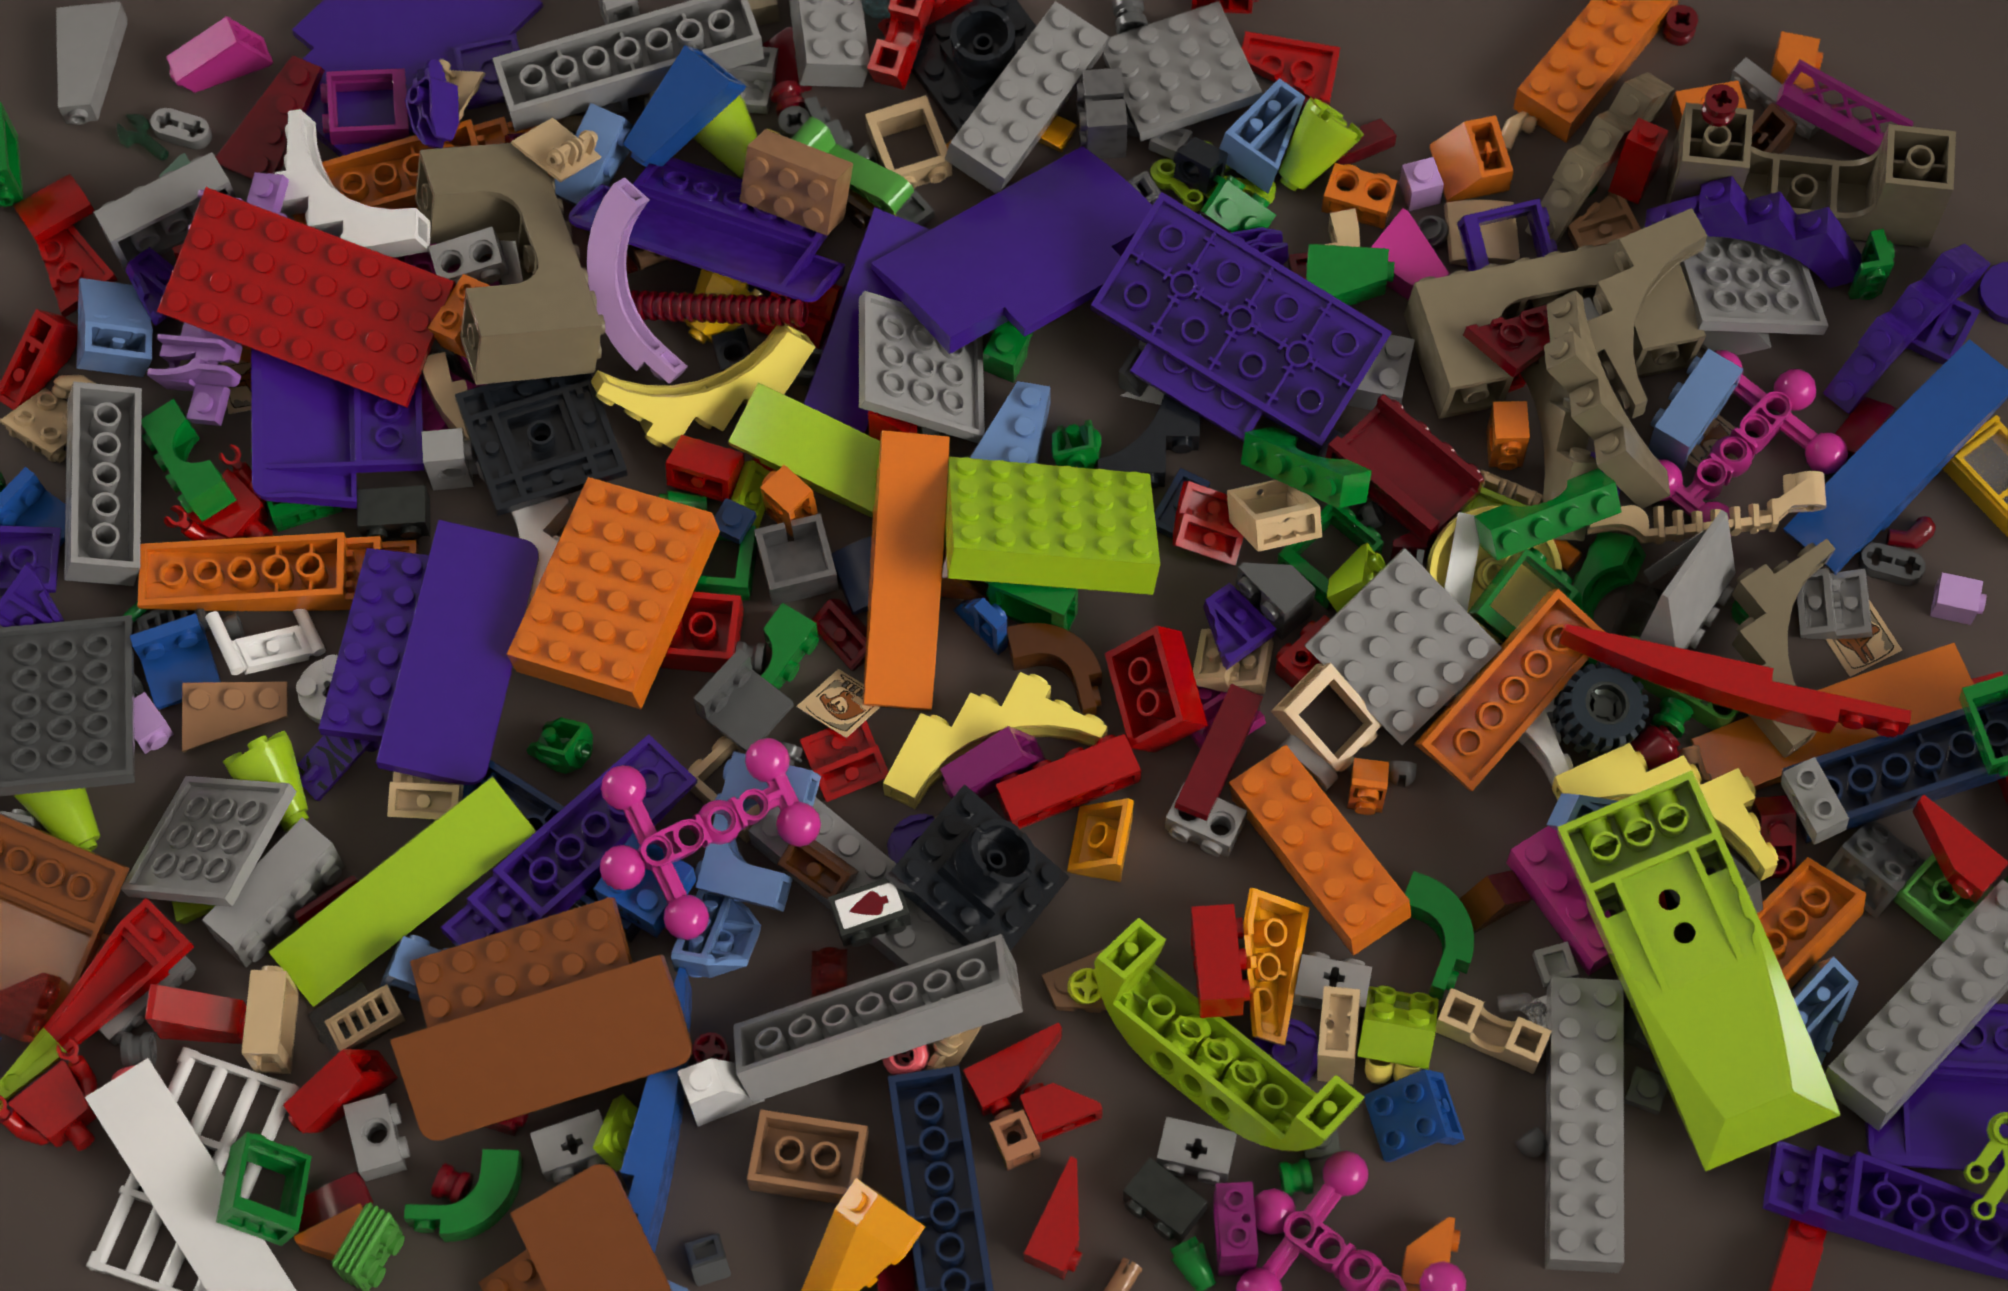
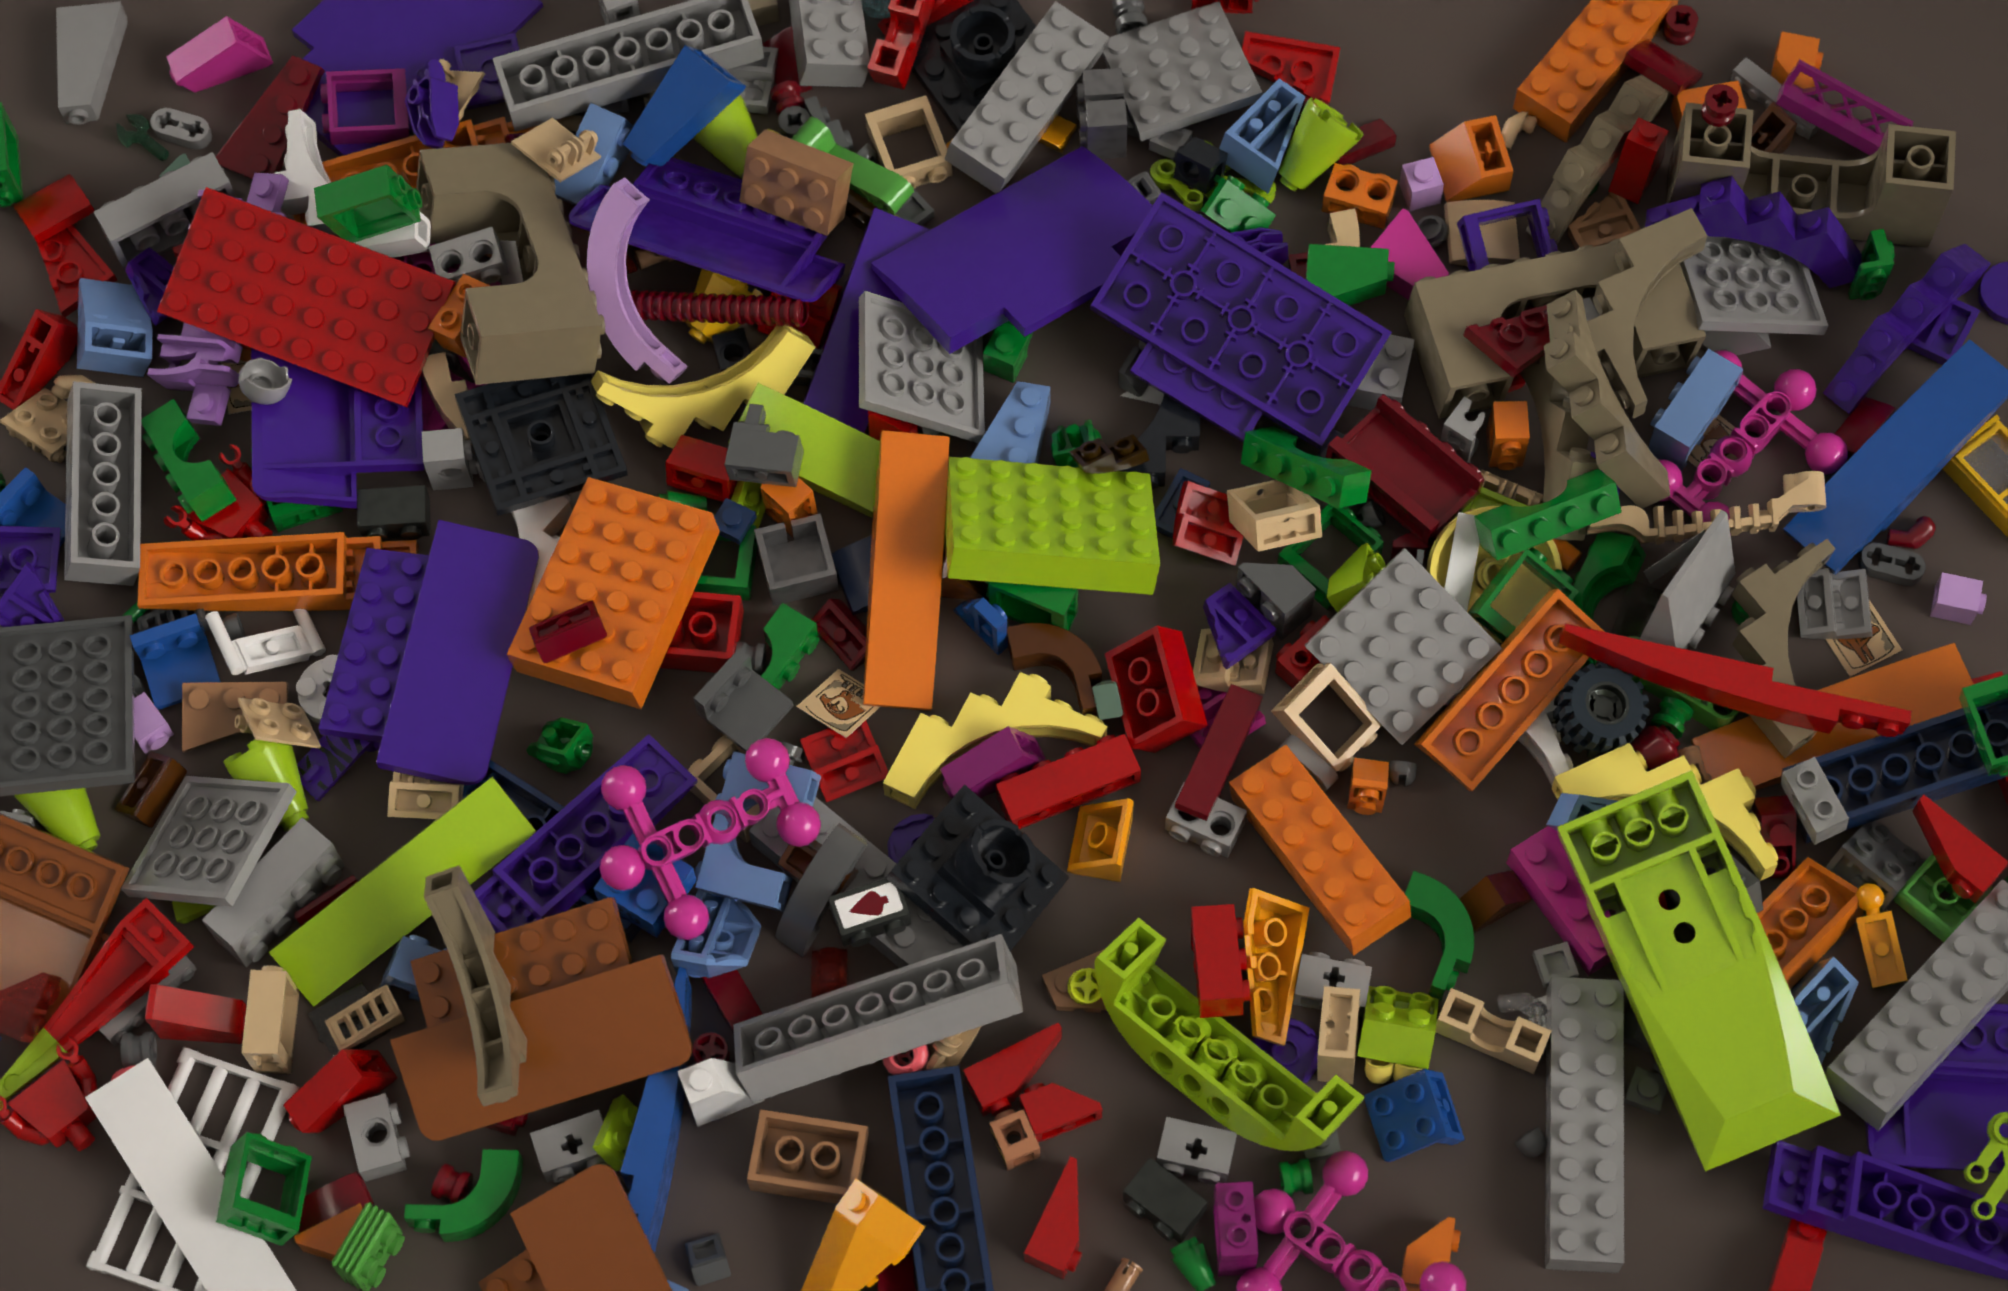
(152, 789): none -> reddish brown slope
(264, 381): none -> light grey hair
(276, 722): none -> tan hinge
(367, 204): none -> green window
(484, 986): none -> dark tan arch
(568, 632): none -> dark red slope
(732, 998): none -> dark red slope
(762, 455): none -> dark grey hinge
(820, 880): none -> dark grey slope
(1099, 458): none -> dark brown slope
(1107, 700): none -> sand green slope
(1461, 432): none -> light grey hinge
(1662, 67): none -> dark red slope
(1879, 939): none -> light orange plate

